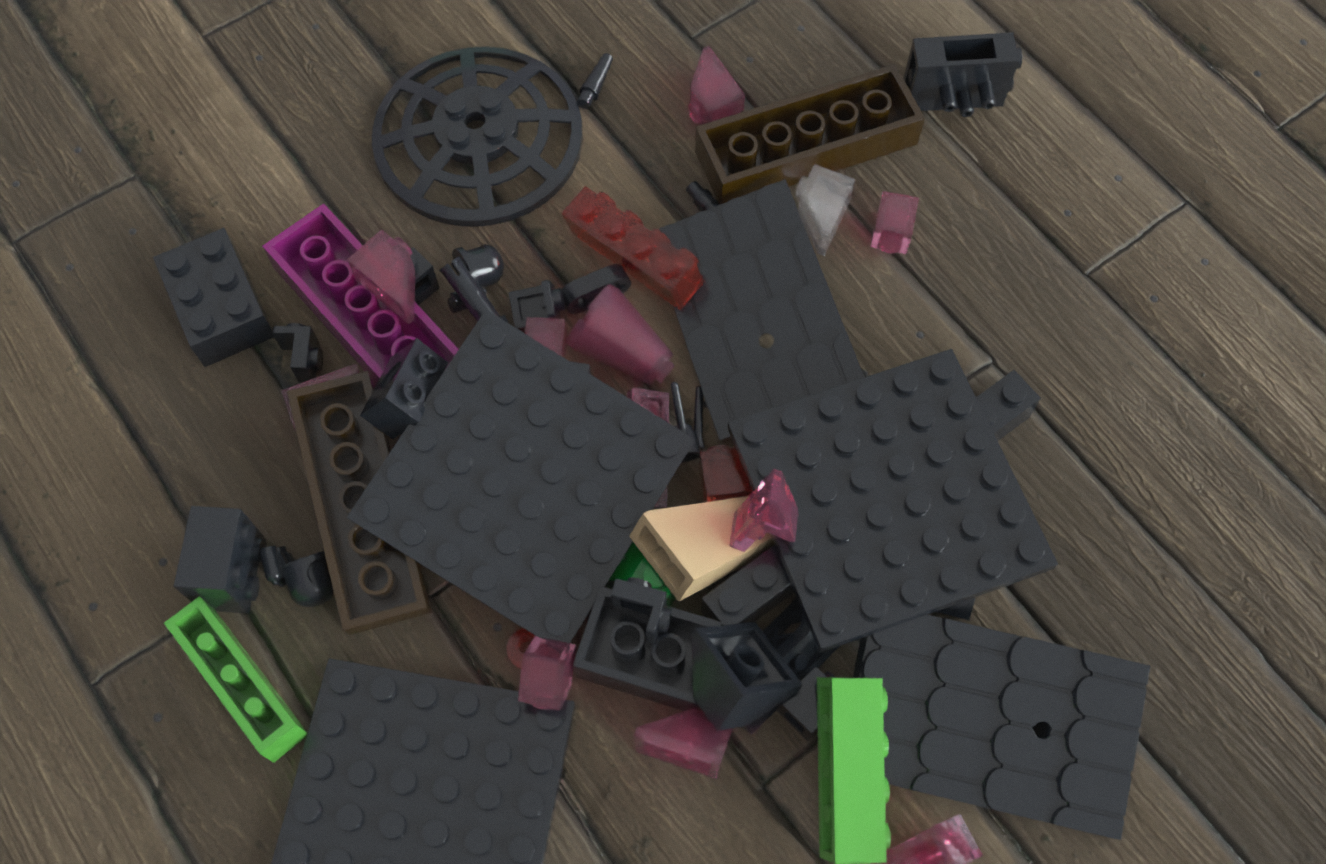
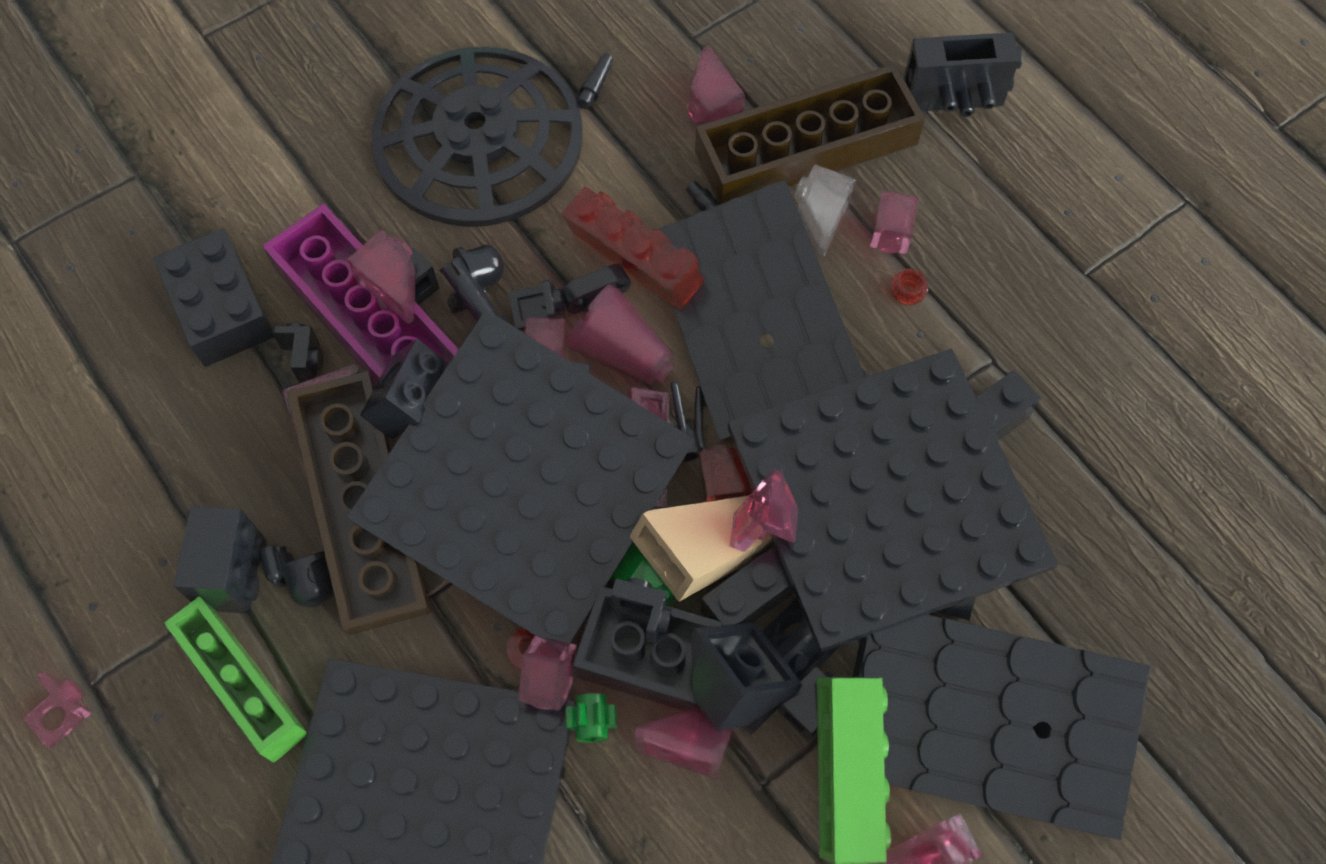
(64, 695): none -> clear pink bracket
(591, 717): none -> green gear
(913, 279): none -> clear red plate

